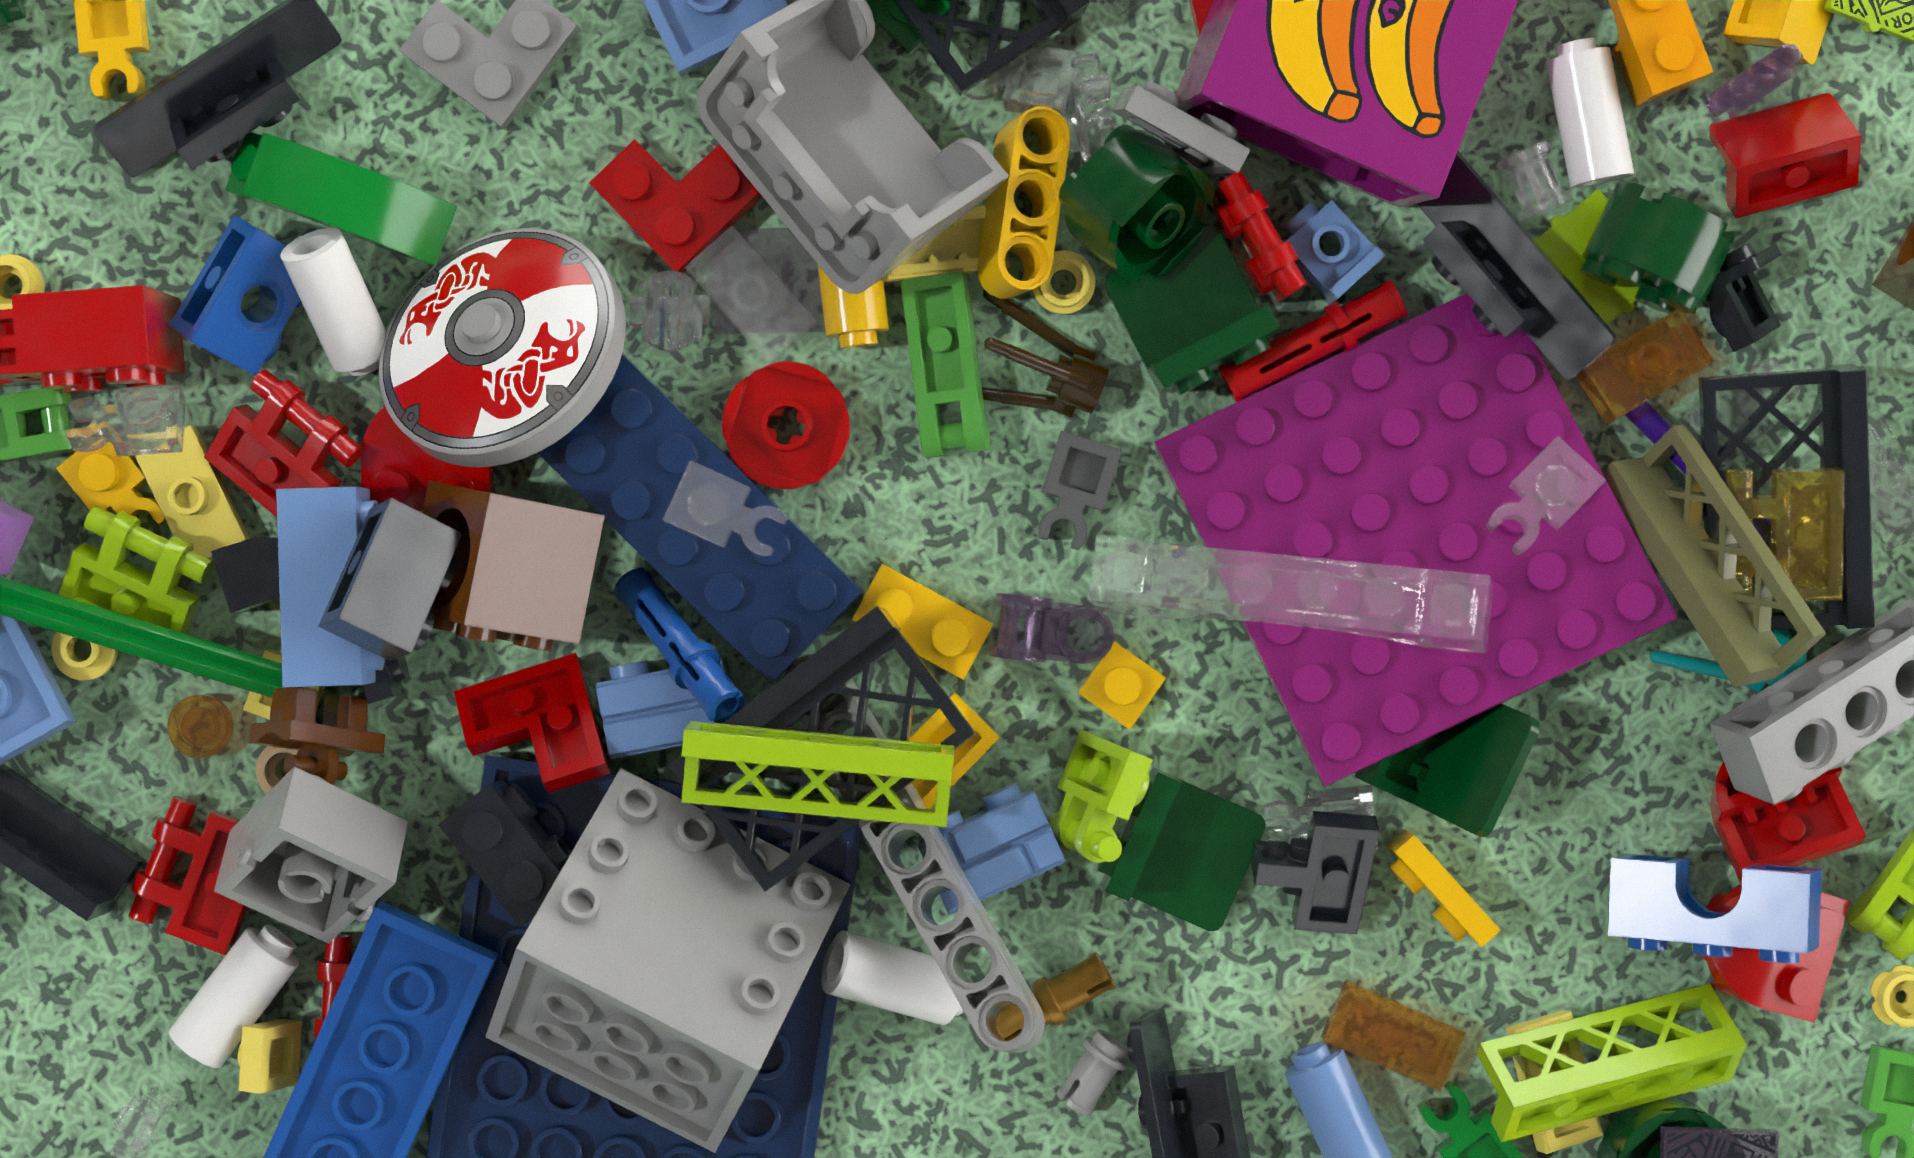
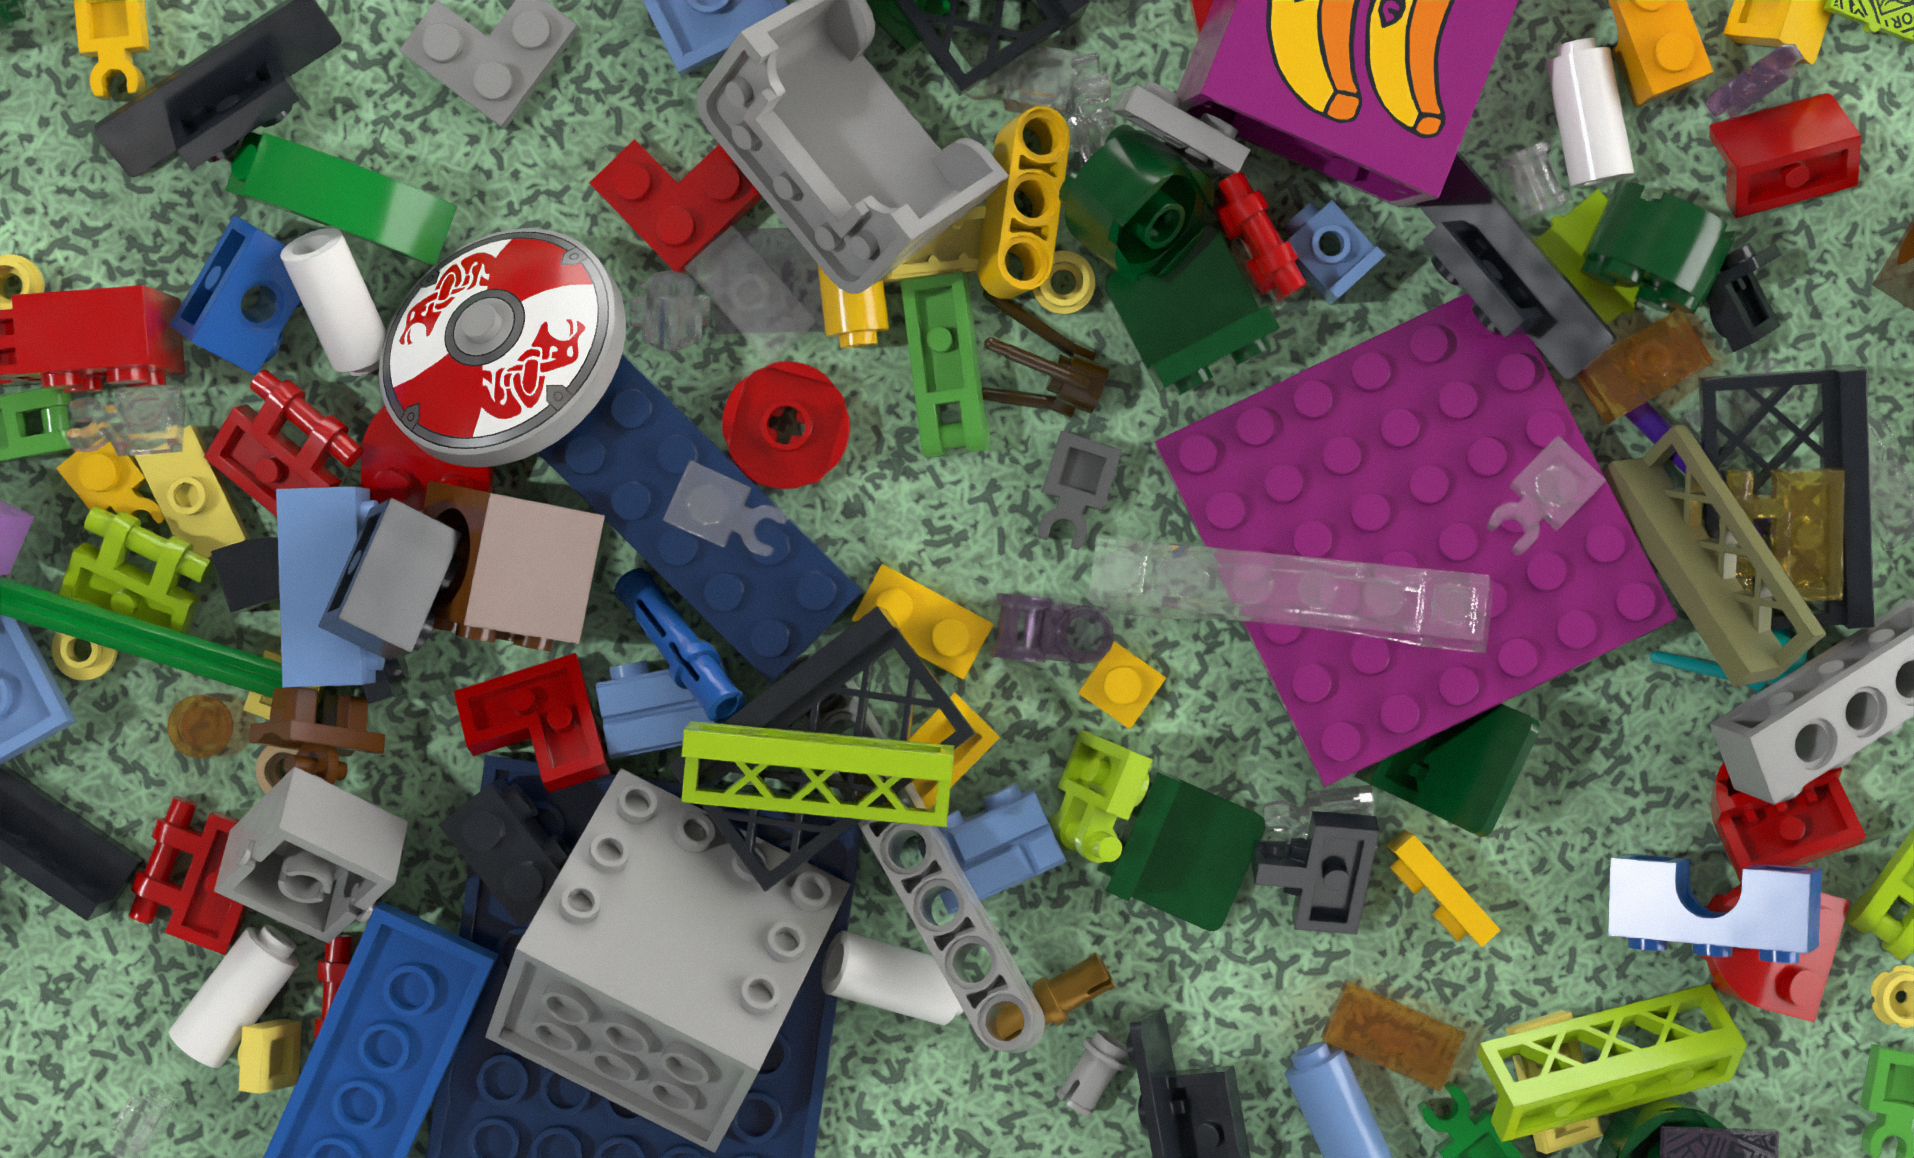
(1333, 330): red pin -> none

